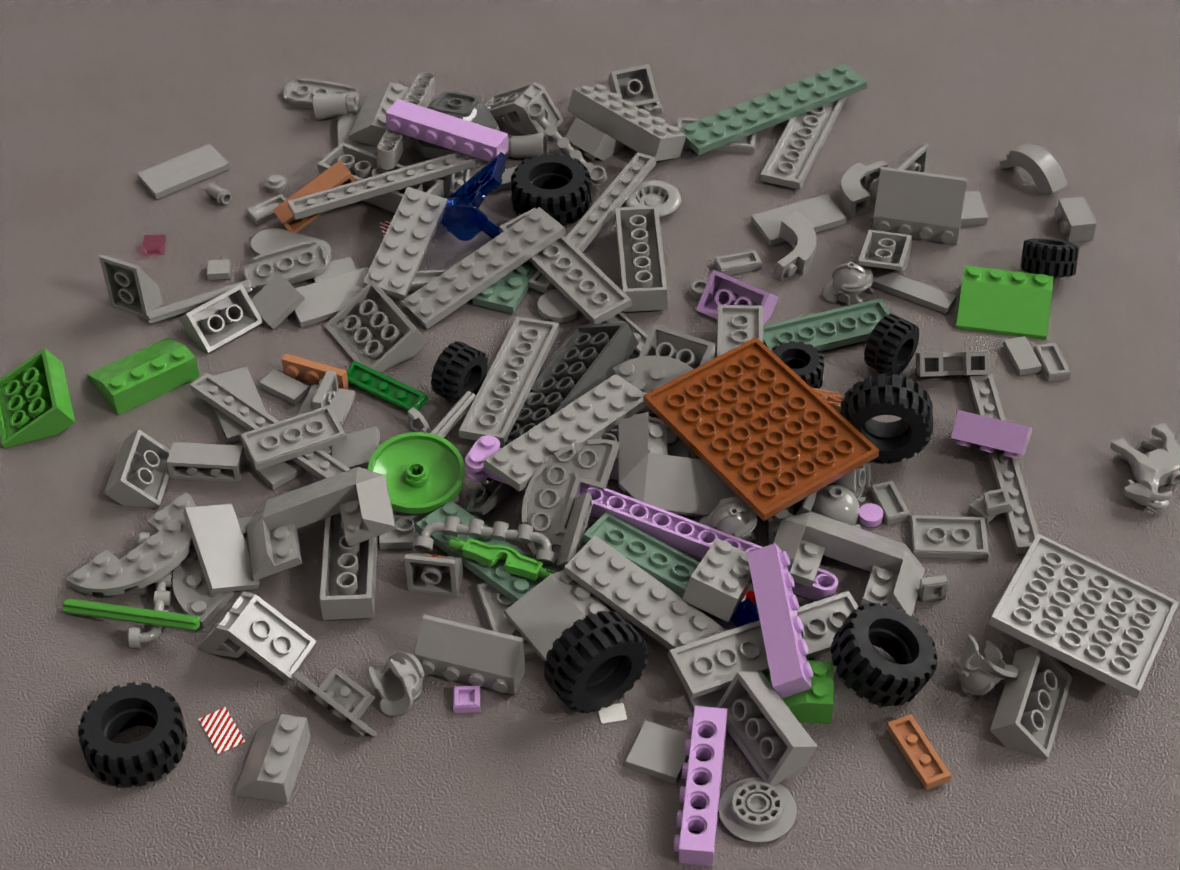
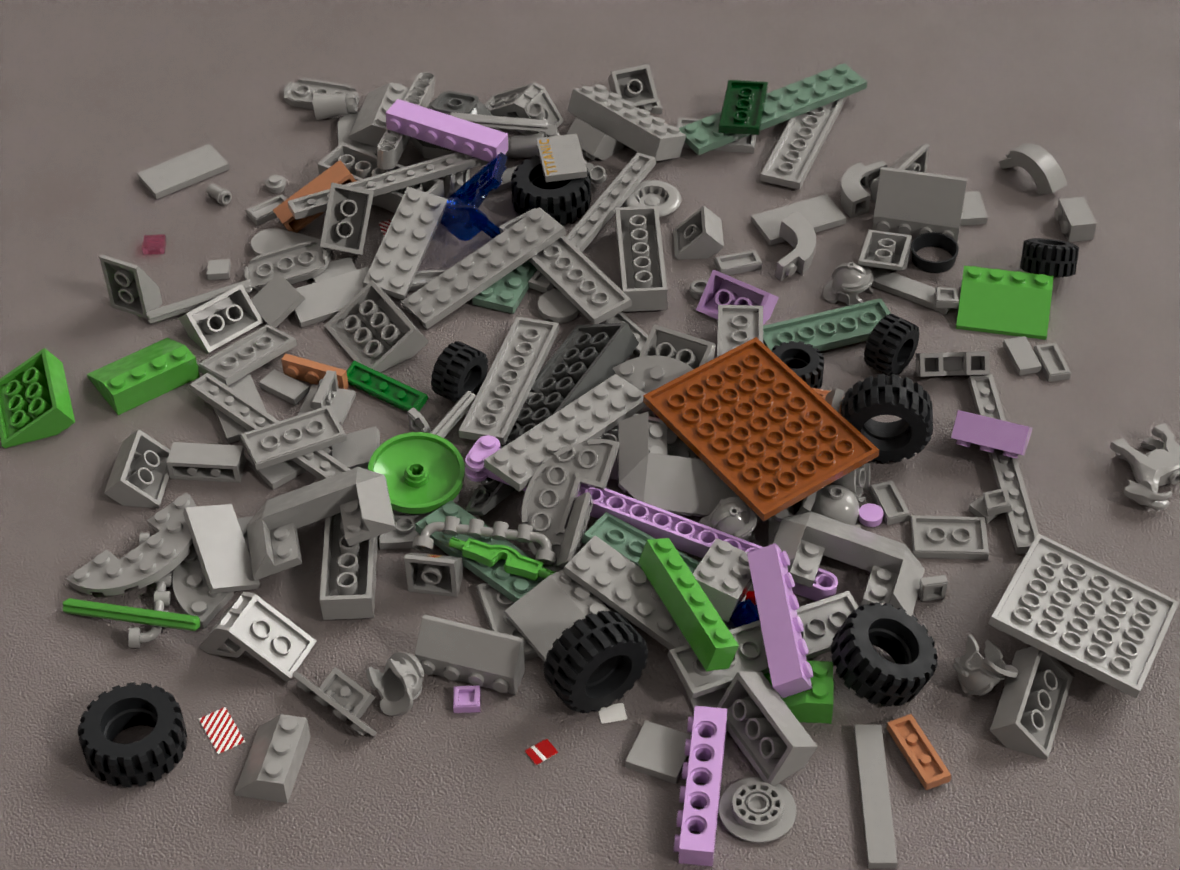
(247, 354): none -> light grey tile
(346, 218): none -> light grey slope
(504, 122): none -> light grey axle
(541, 751): none -> red sticker
(561, 157): none -> light grey tile
(688, 604): none -> bright green brick
(698, 236): none -> light grey slope
(743, 107): none -> dark green tile
(834, 398): none -> light grey tile
(875, 797): none -> light grey tile
(934, 239): none -> black tyre
(946, 297): none -> light grey tile

